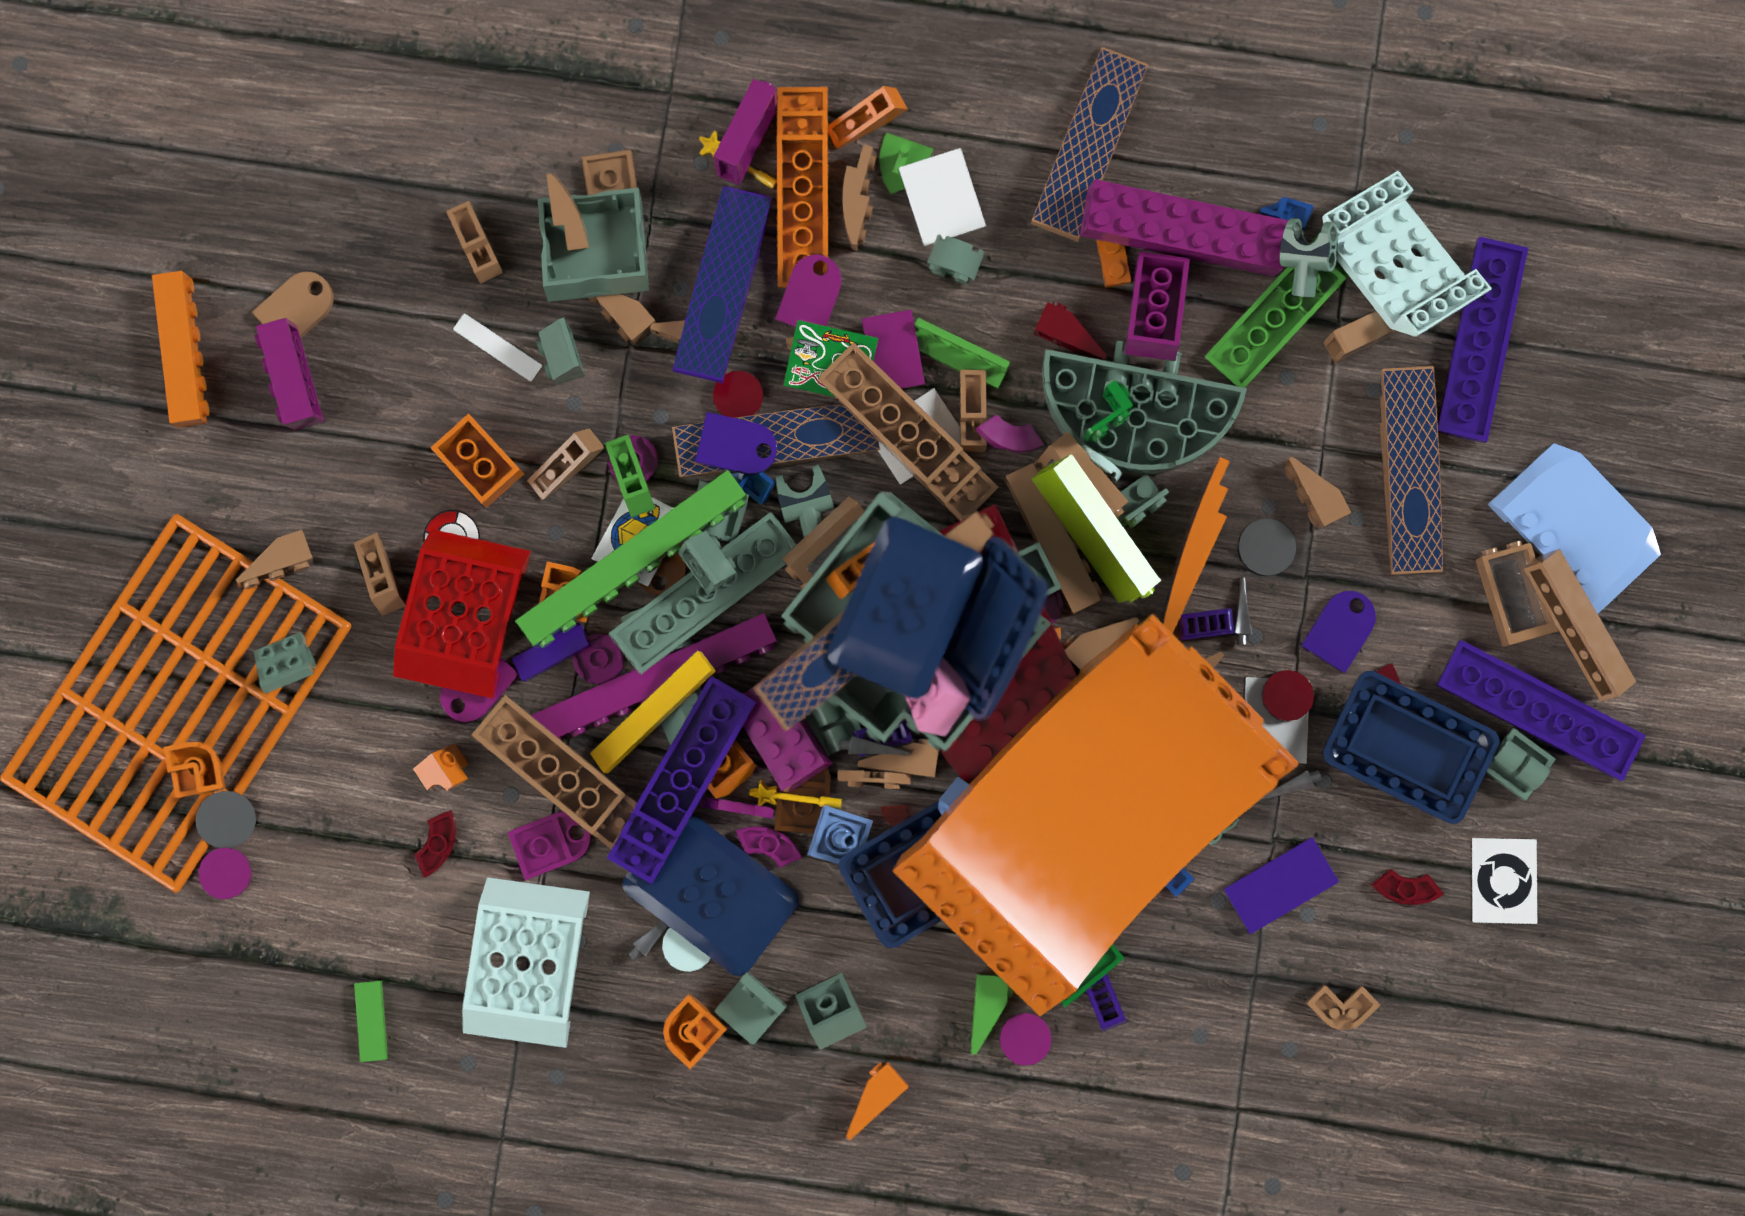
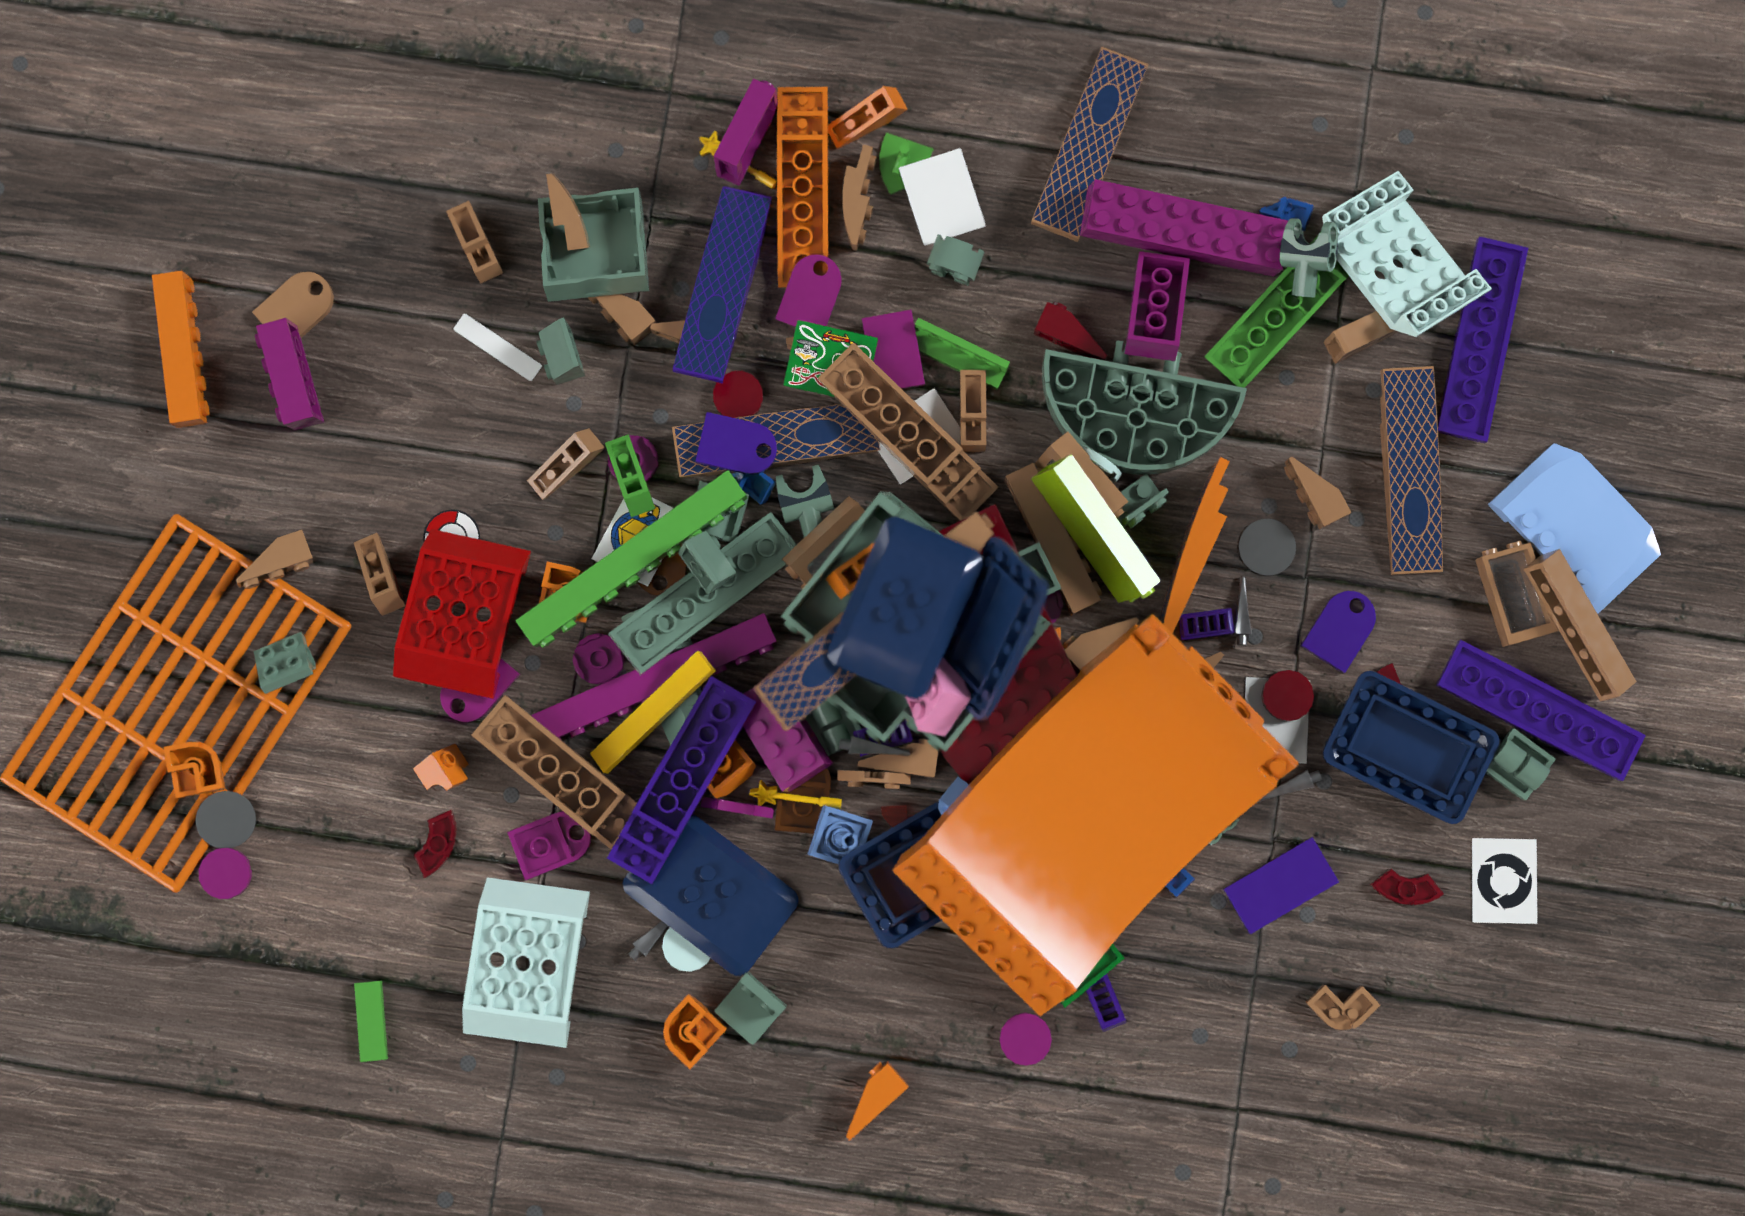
(477, 460): orange brick -> none
(539, 659): dark purple tile -> none
(609, 172): medium nougat tile -> none
(769, 842): magenta tile -> none
(830, 1011): sand green slope -> none
(989, 1002): bright green slope -> none
(1008, 437): magenta tile -> none
(1113, 264): orange plate -> none
(1117, 398): green bracket -> none

